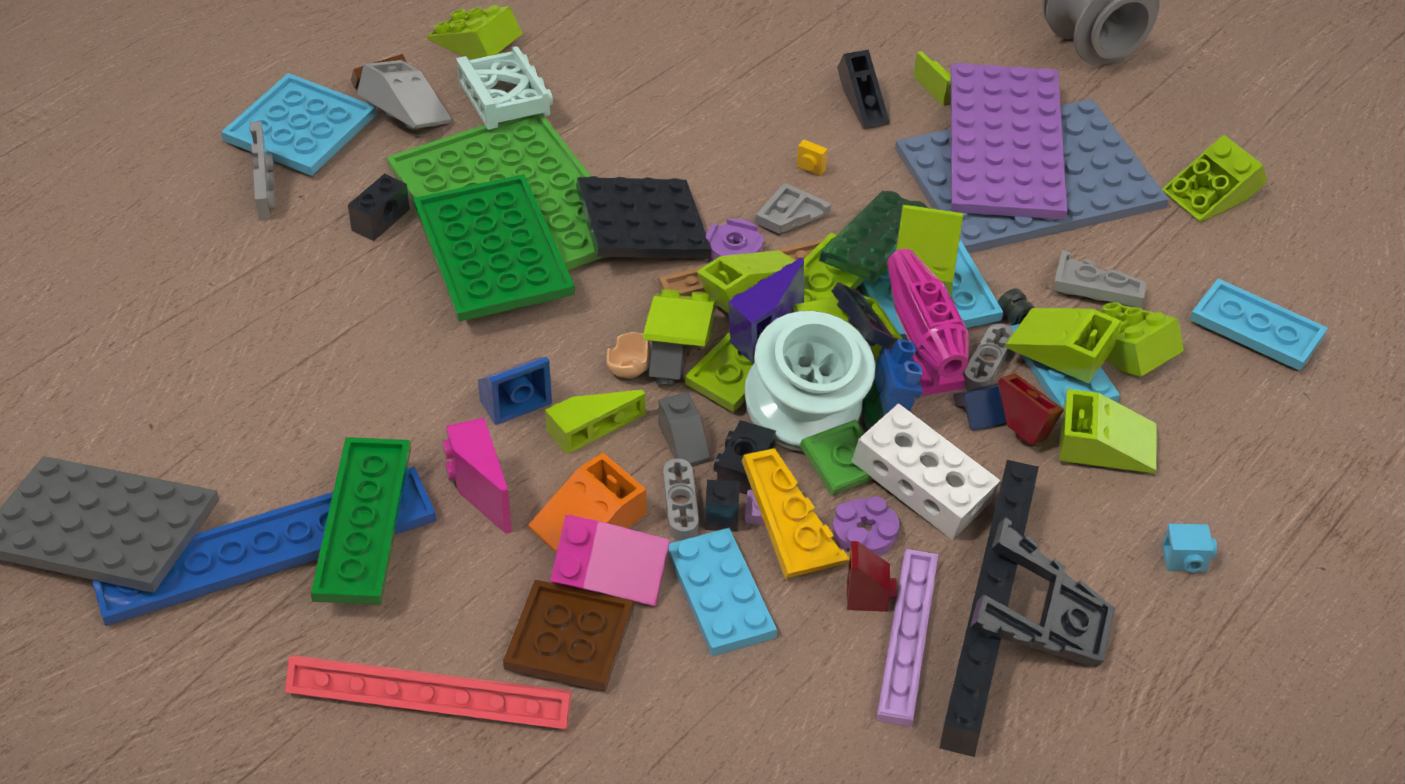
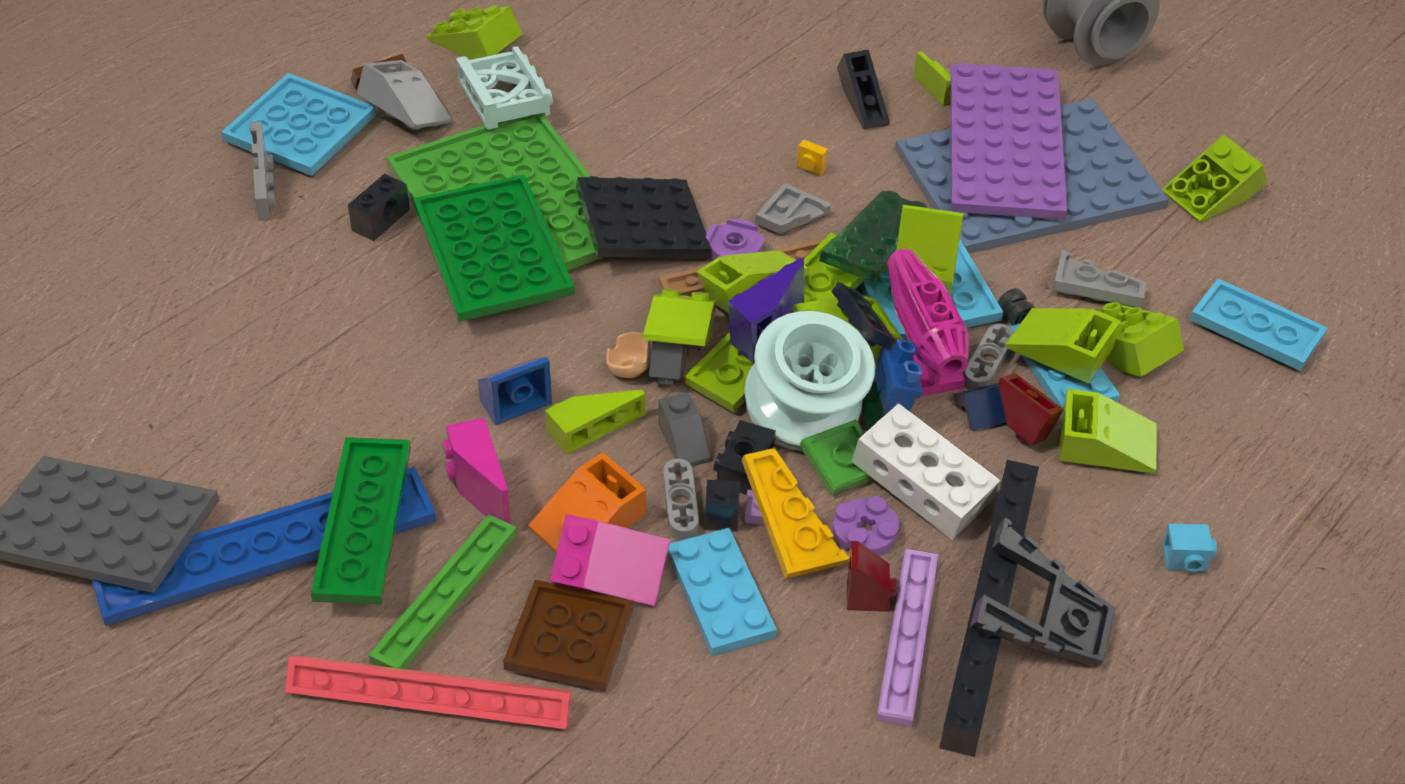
(443, 594): none -> bright green plate

